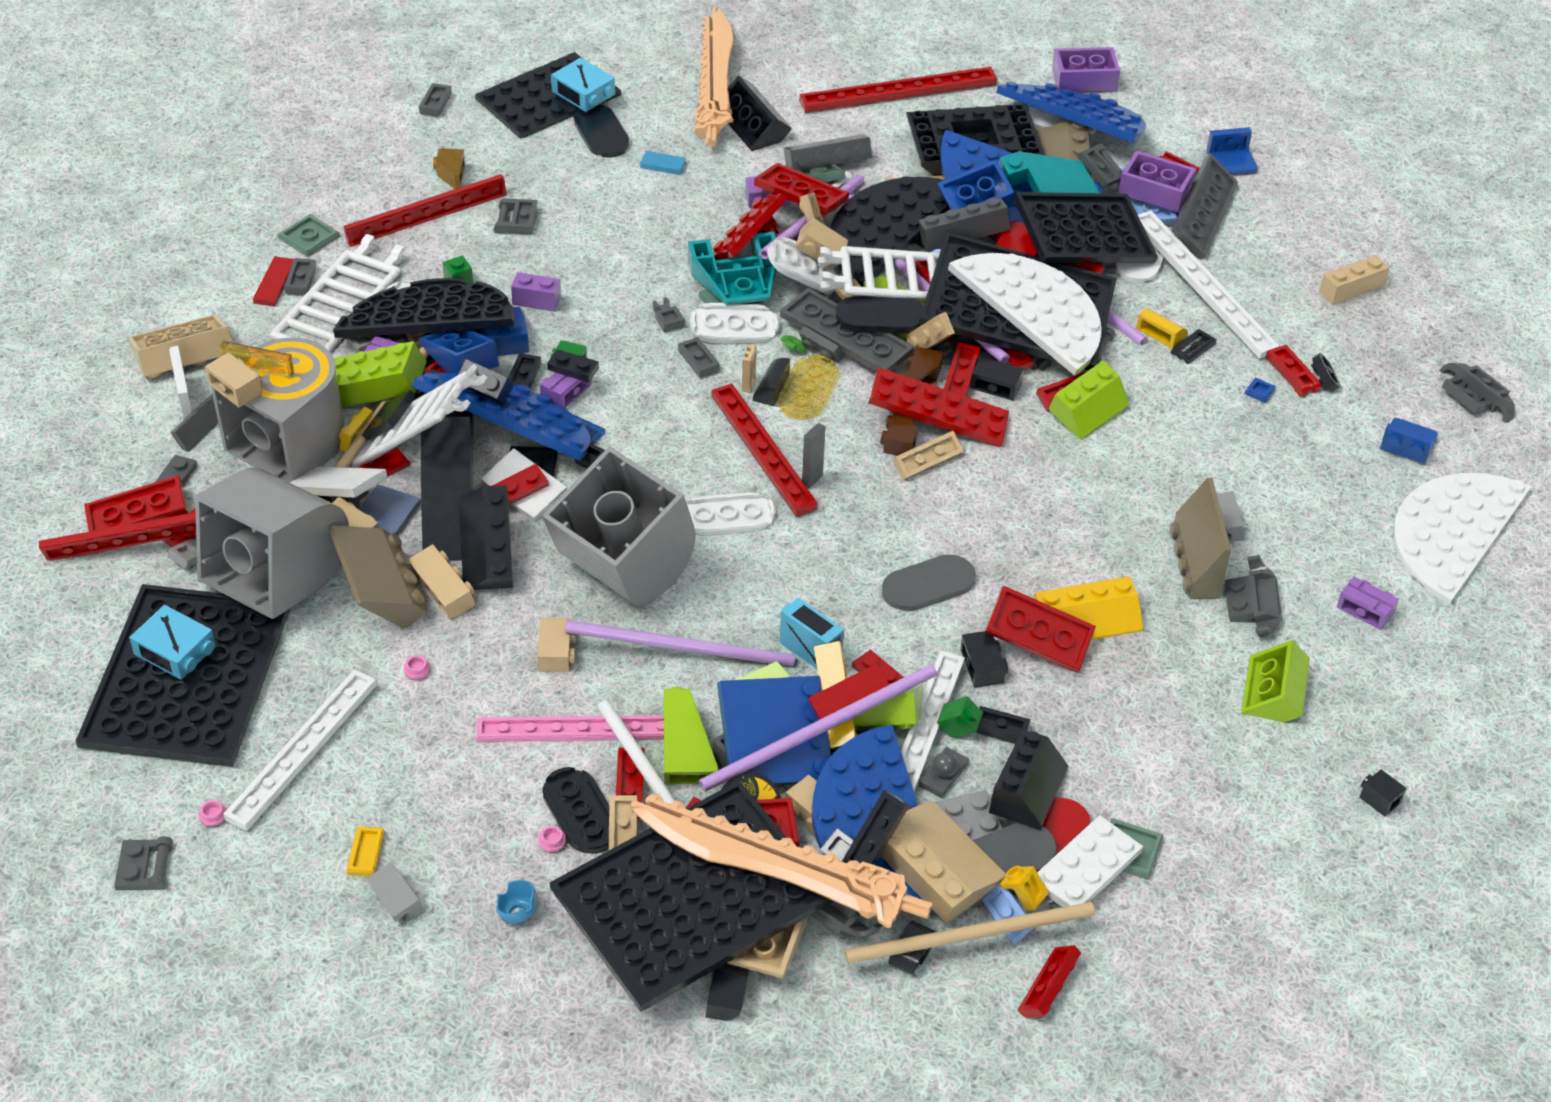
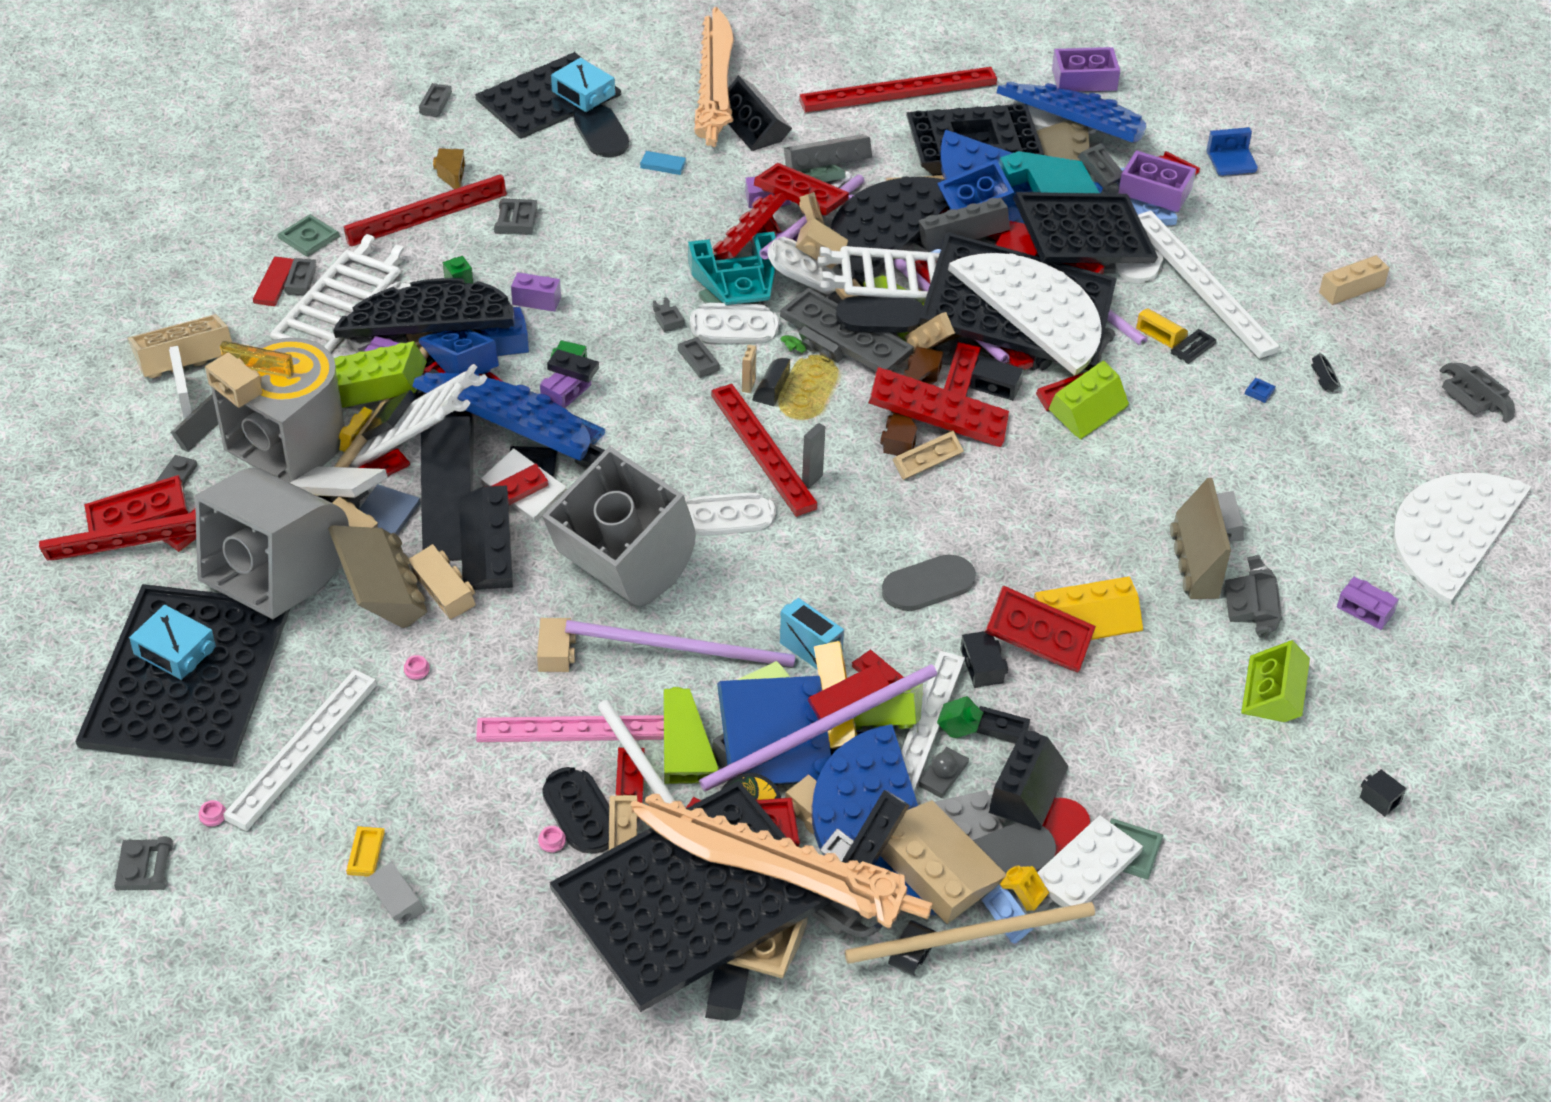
(184, 553): light grey plate -> none
(494, 388): brick -> none
(518, 895): dark azure hair -> none
(525, 369): black plate -> none
(1049, 981): red plate -> none
(1204, 206): dark grey plate -> none
(1293, 370): red plate -> none
(1408, 440): blue bracket -> none

